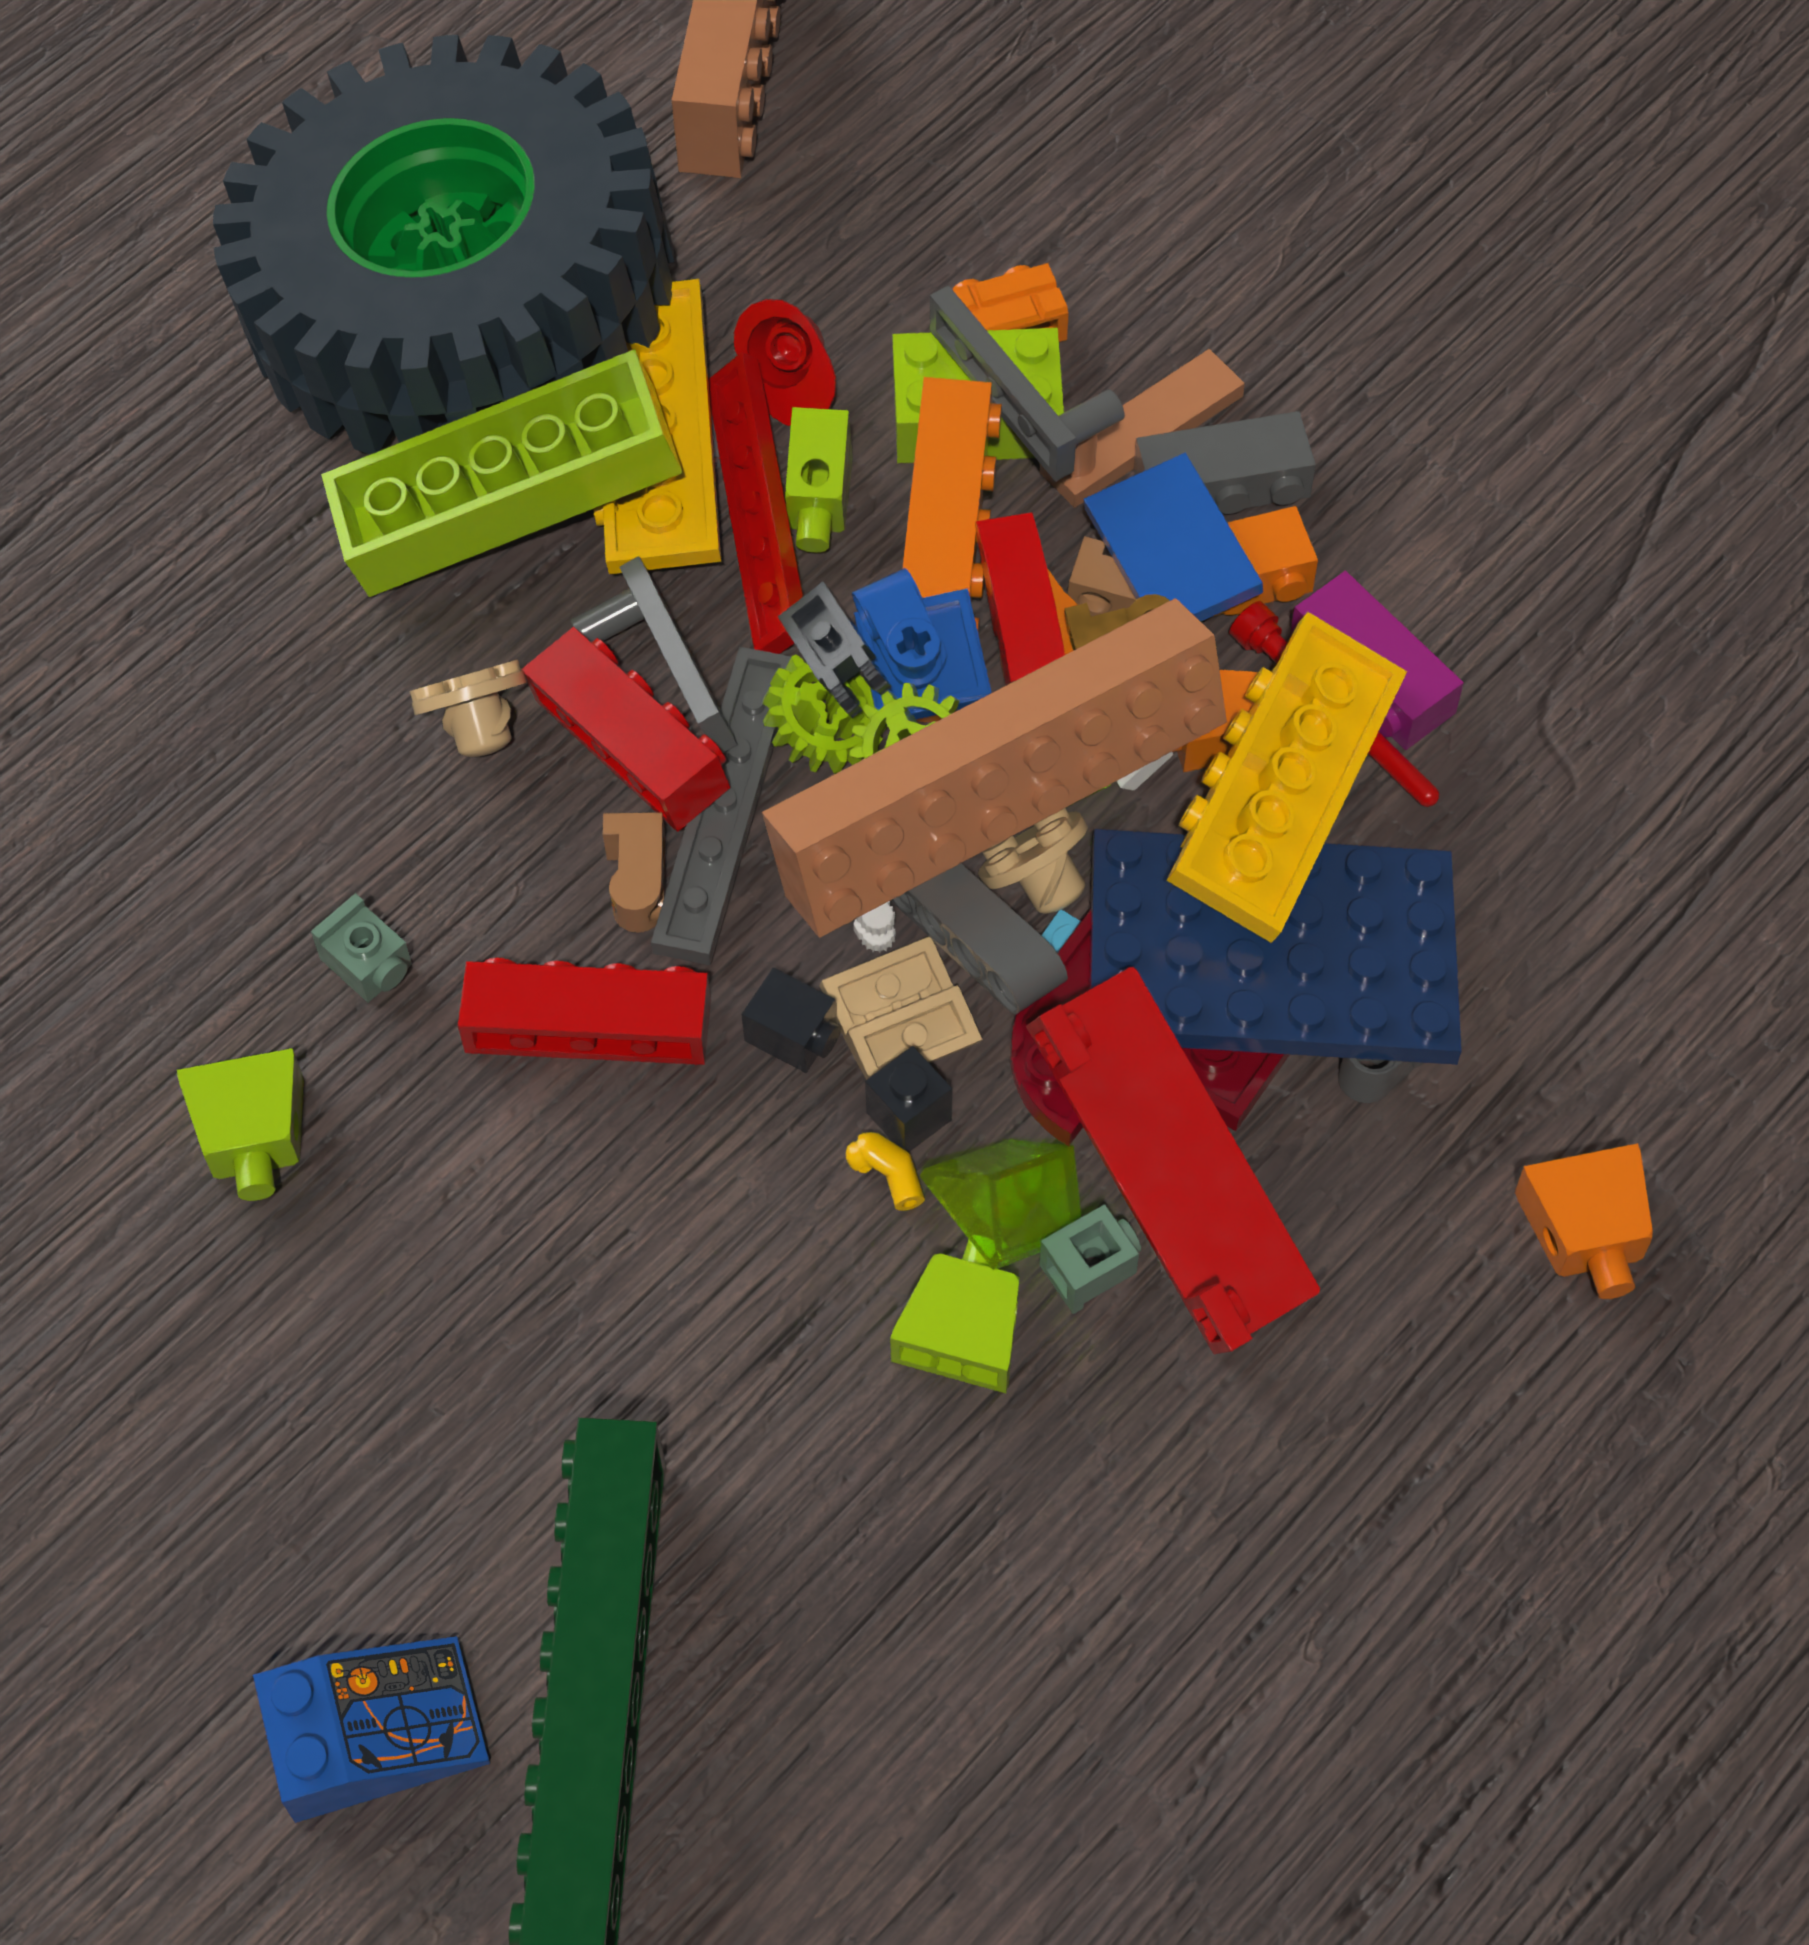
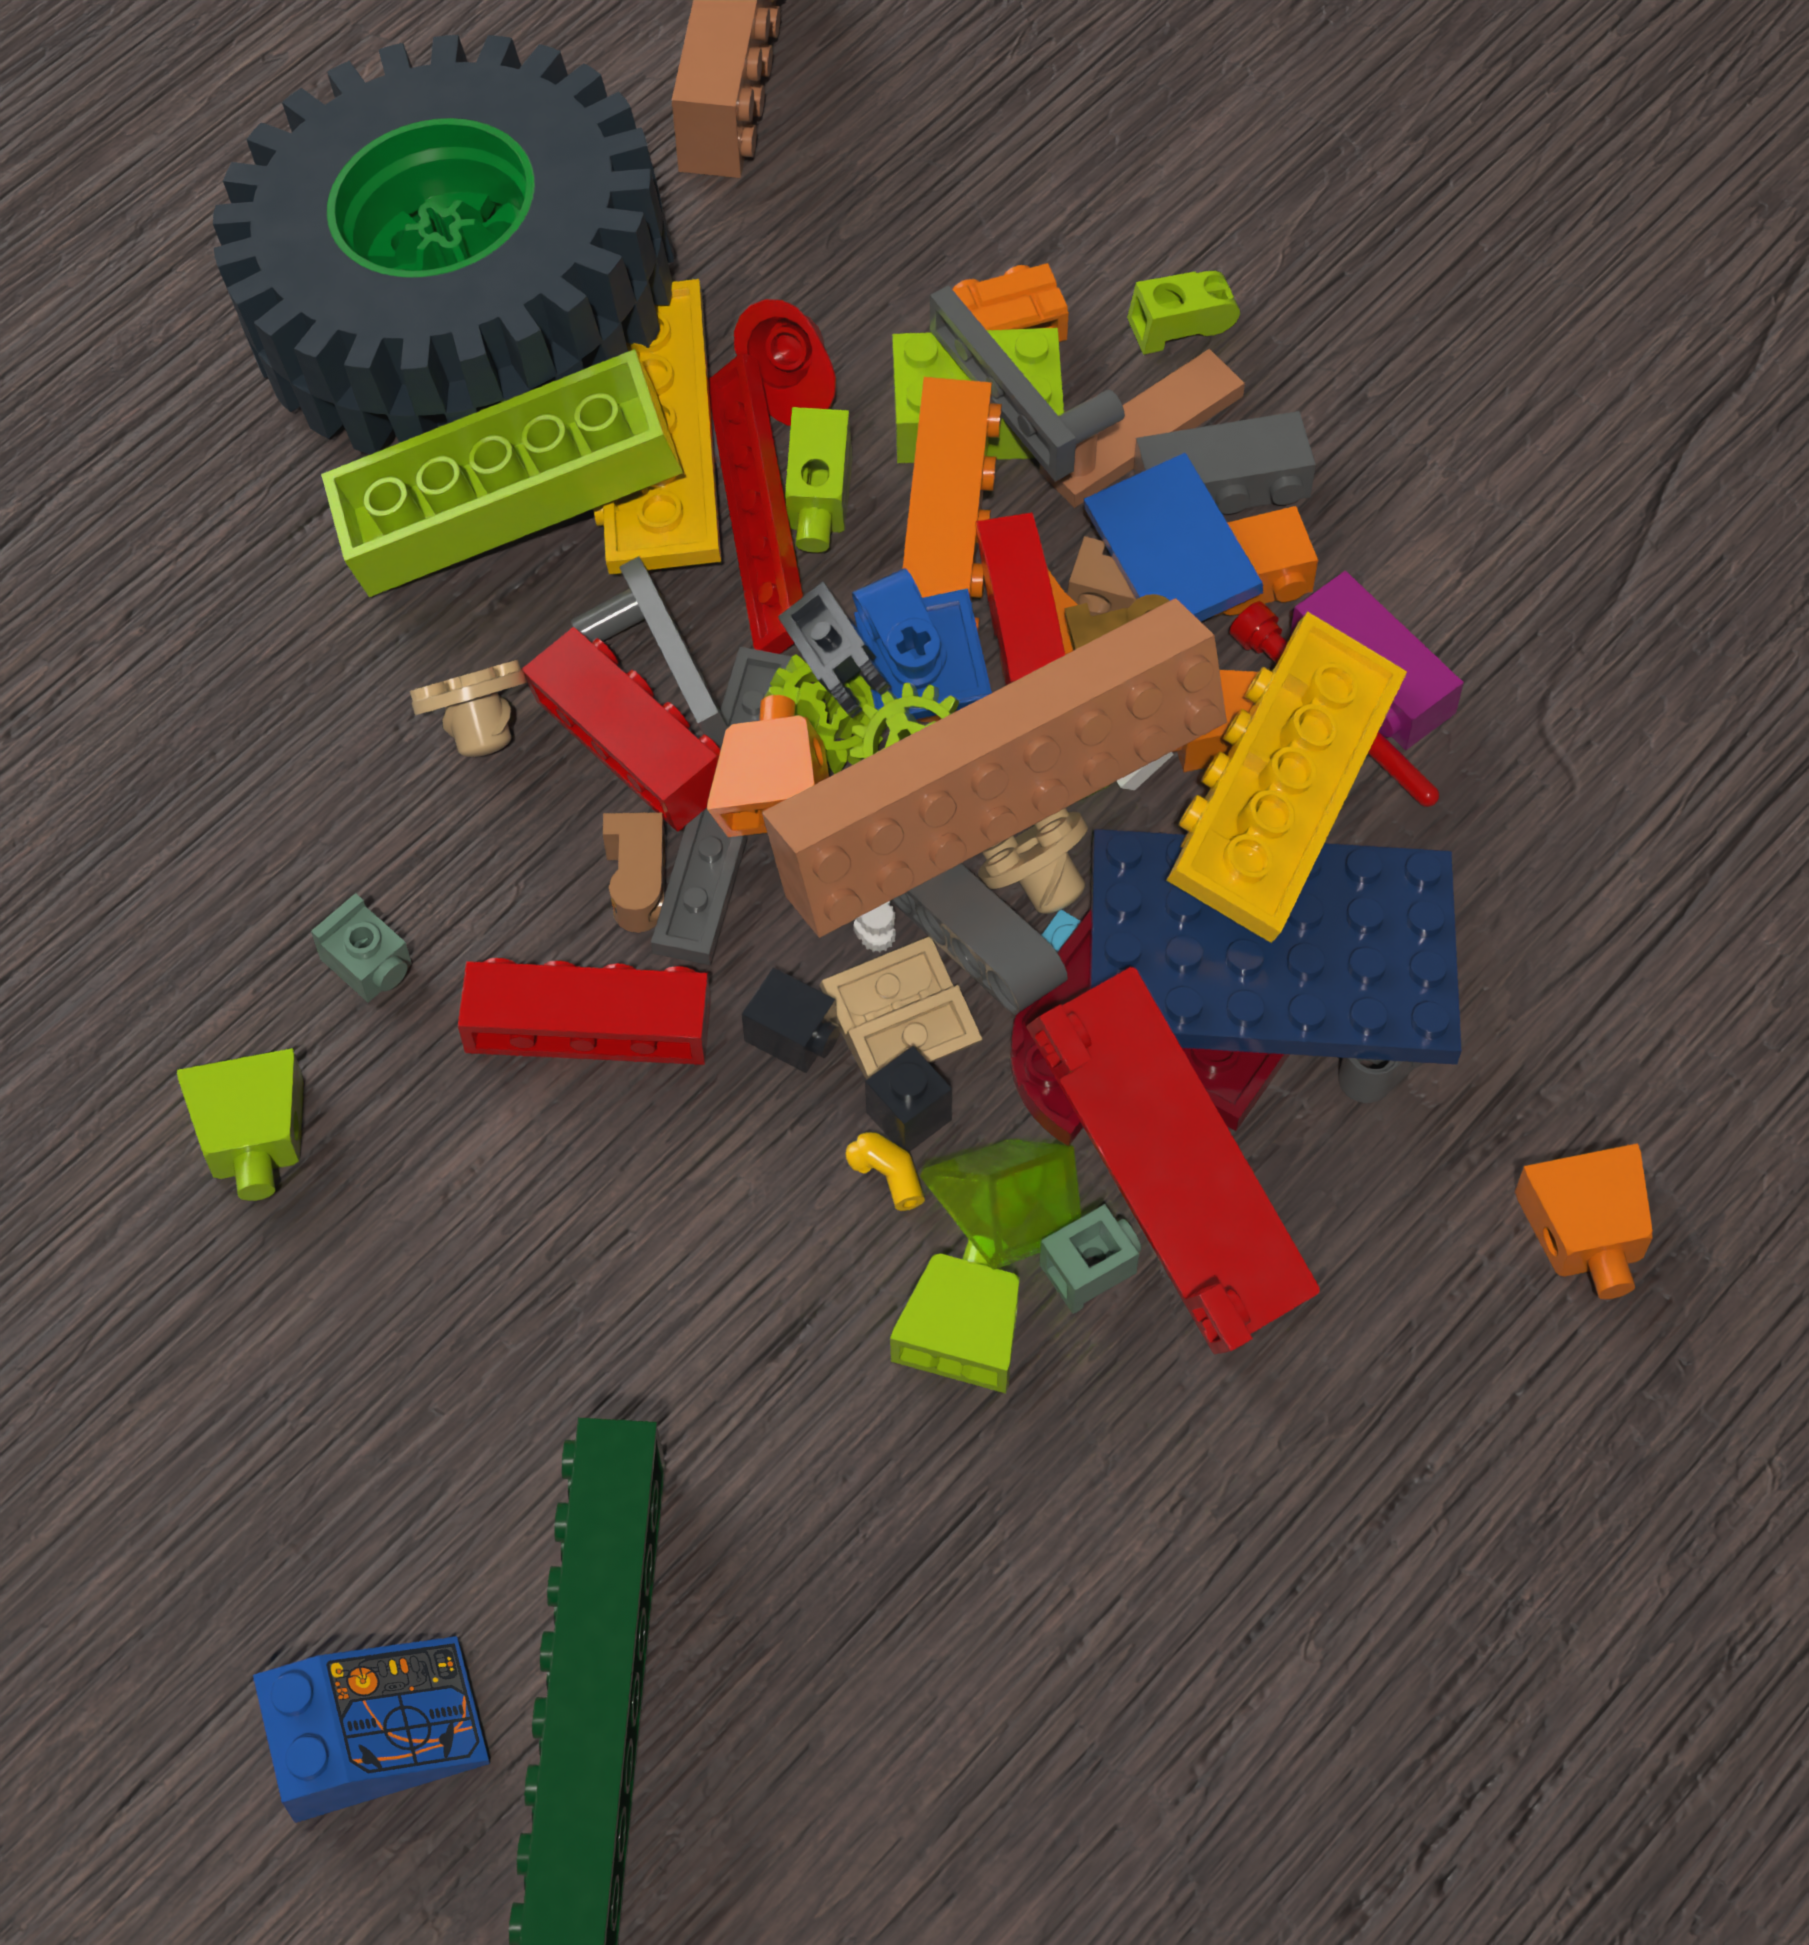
(764, 766): none -> orange torso
(1181, 308): none -> lime leg

